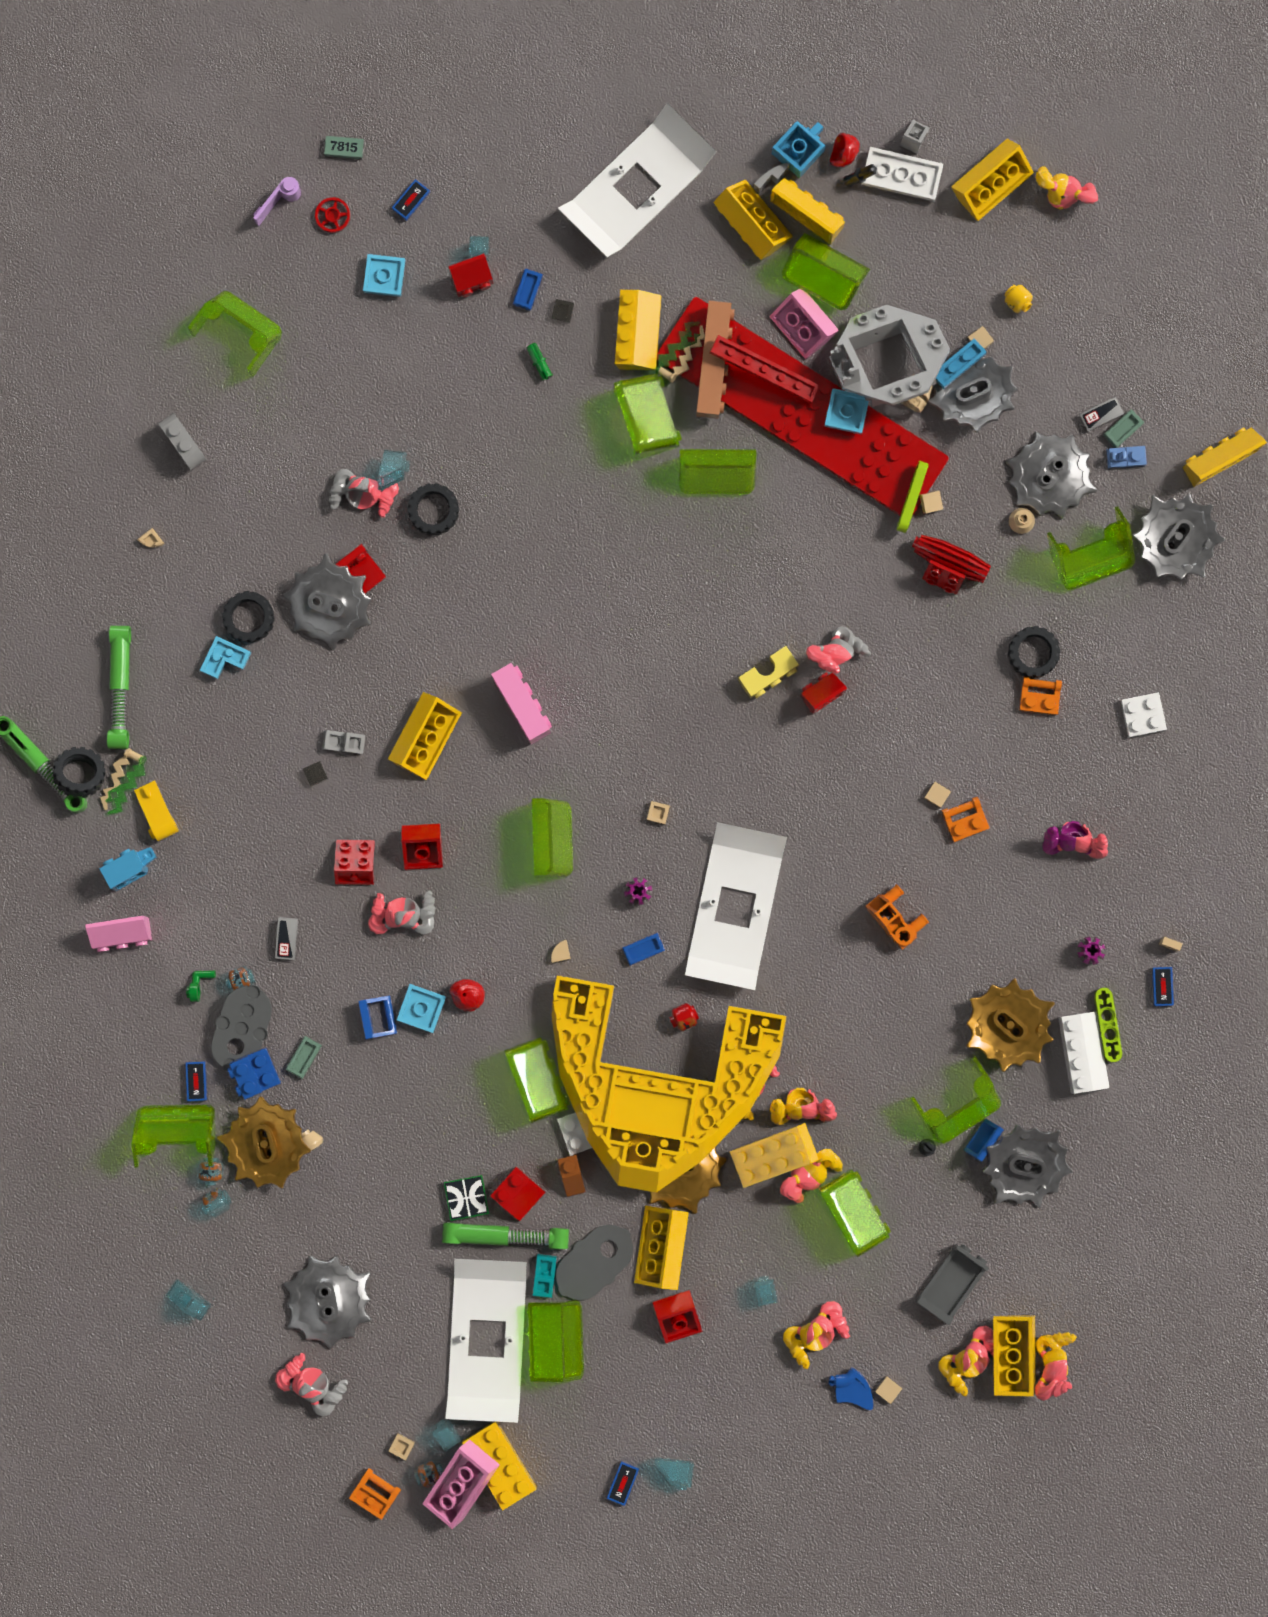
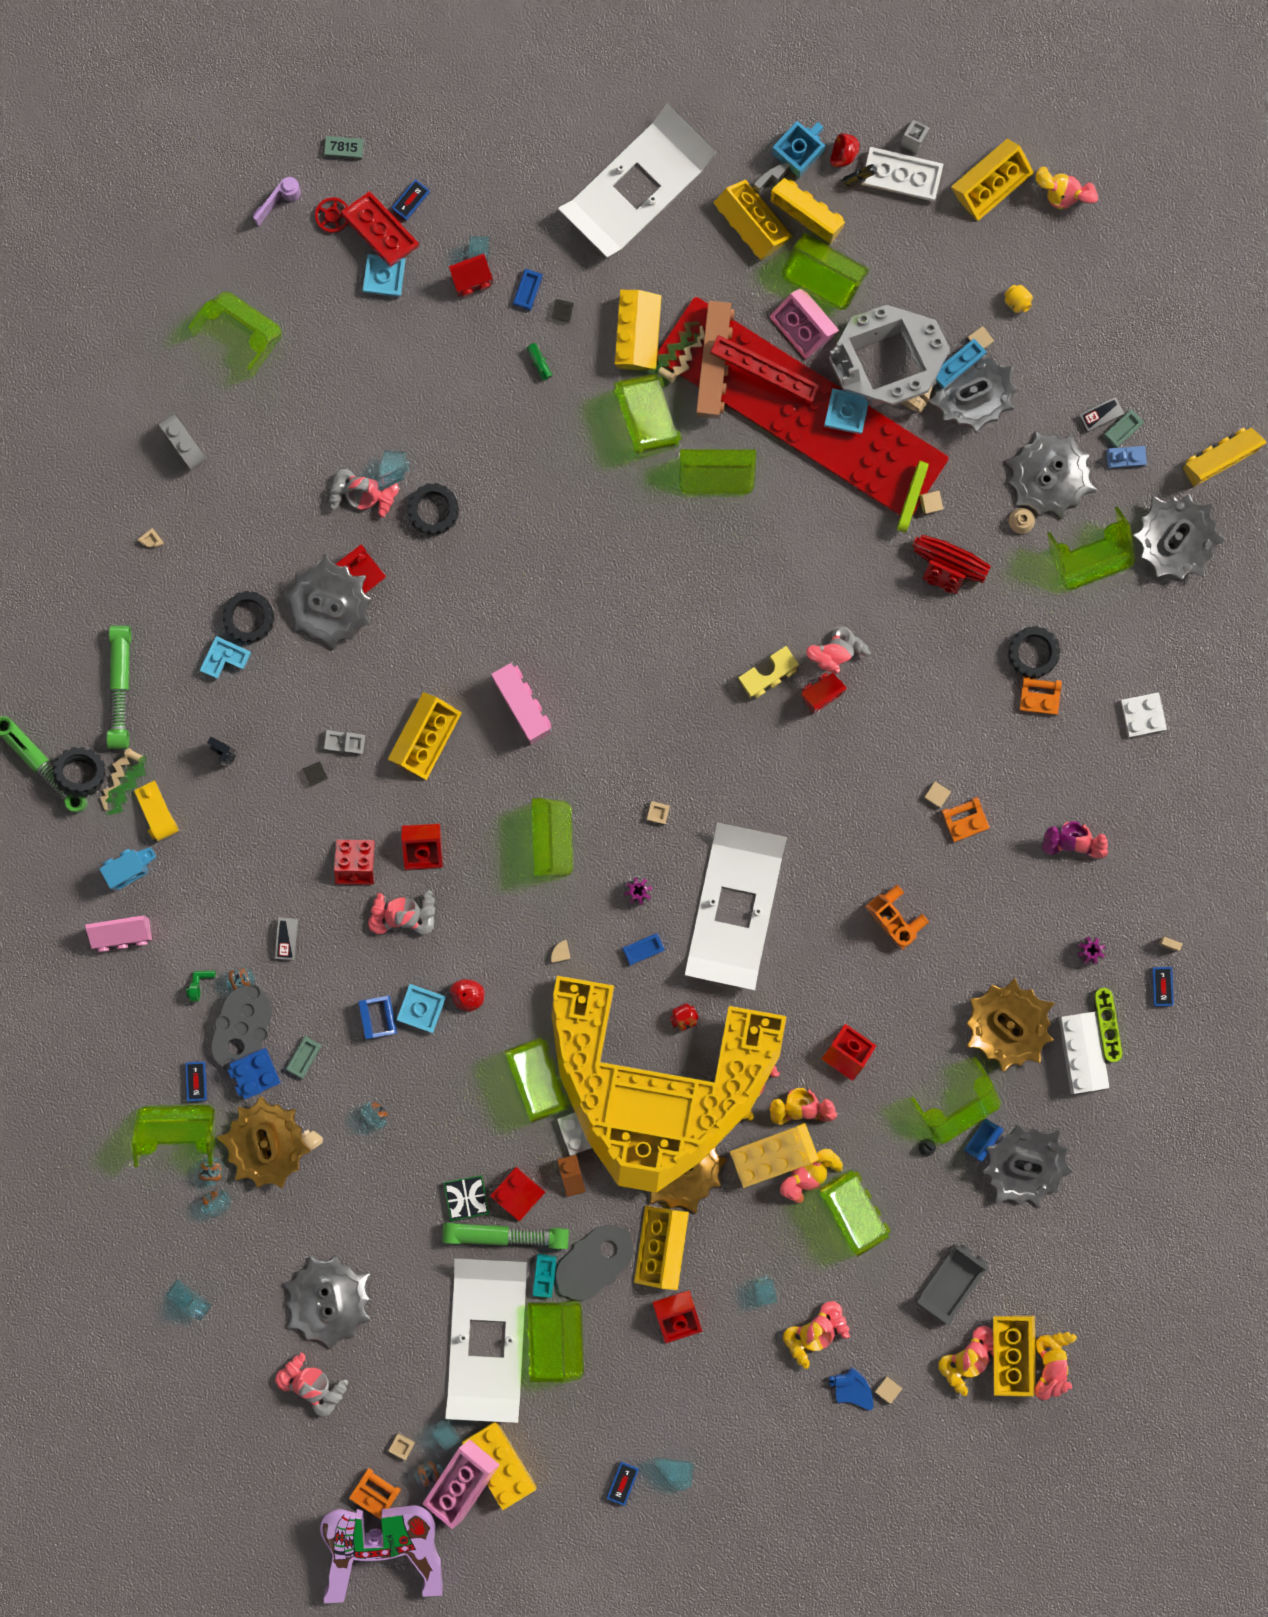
(226, 752): none -> black bracket
(373, 1116): none -> clear light blue head
(379, 229): none -> red plate
(404, 1531): none -> animal
(849, 1052): none -> red slope

